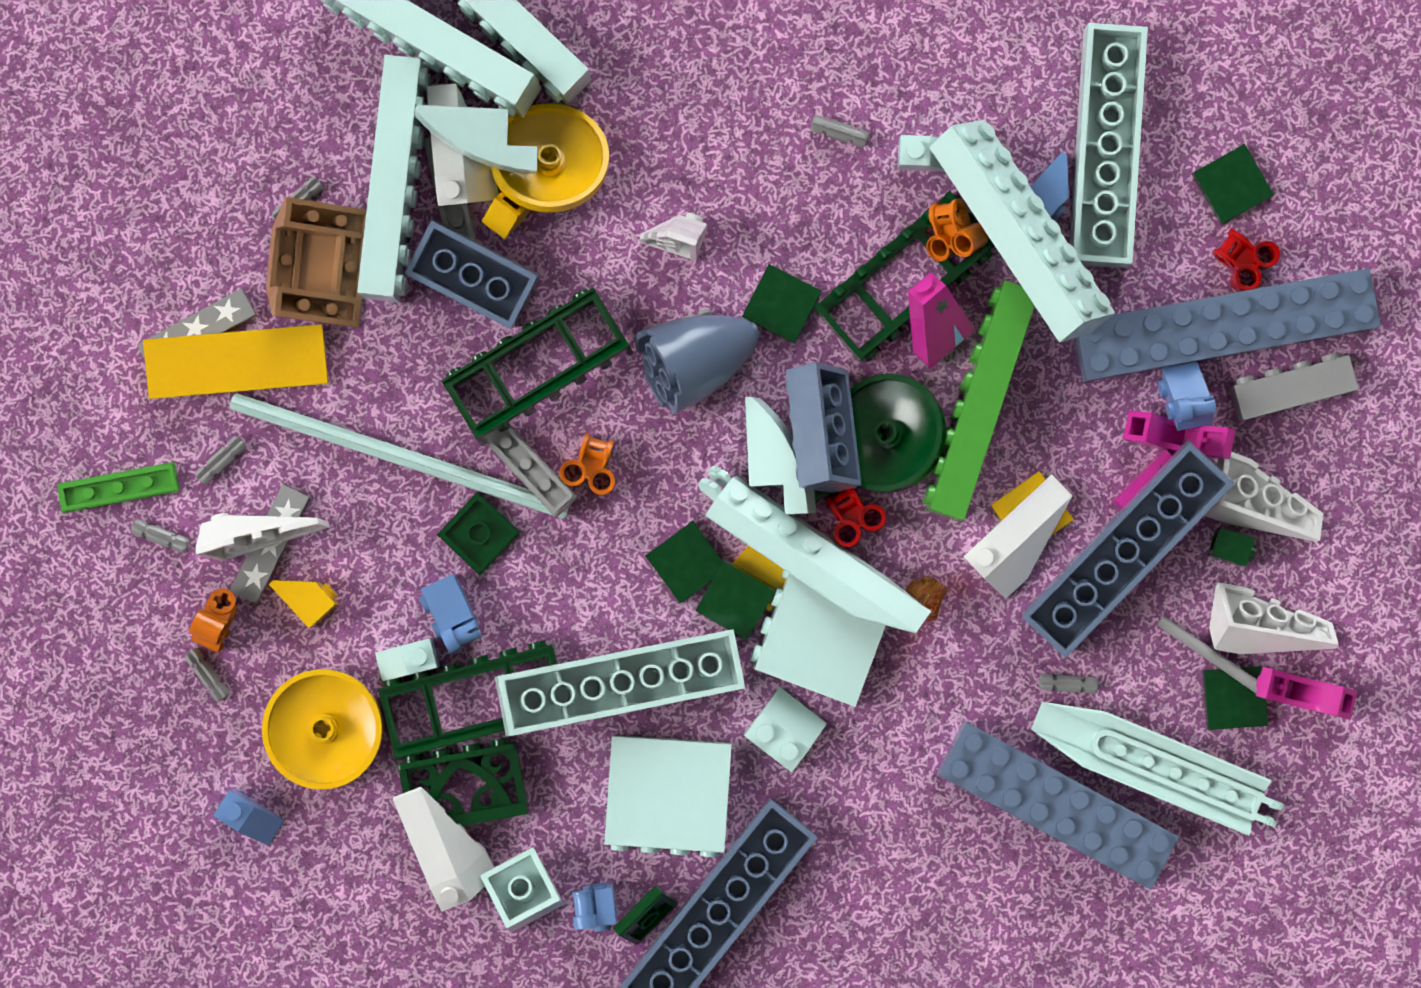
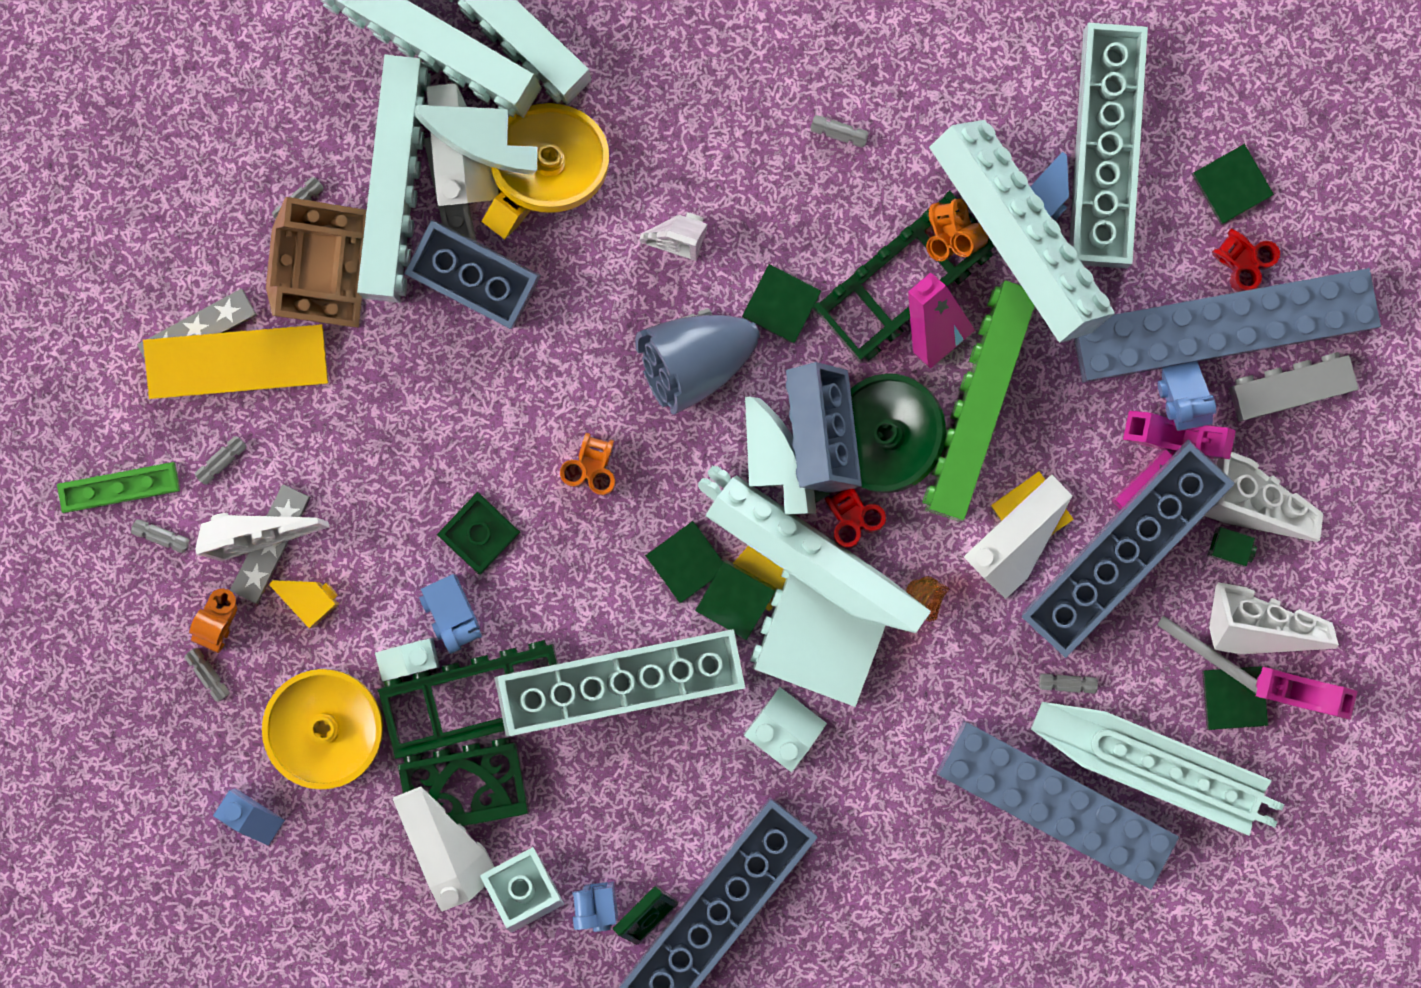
(388, 452): light aqua axle -> none
(531, 470): light grey tile -> none
(550, 388): dark green window -> none
(667, 795): light aqua brick -> none
(916, 155): light aqua slope -> none

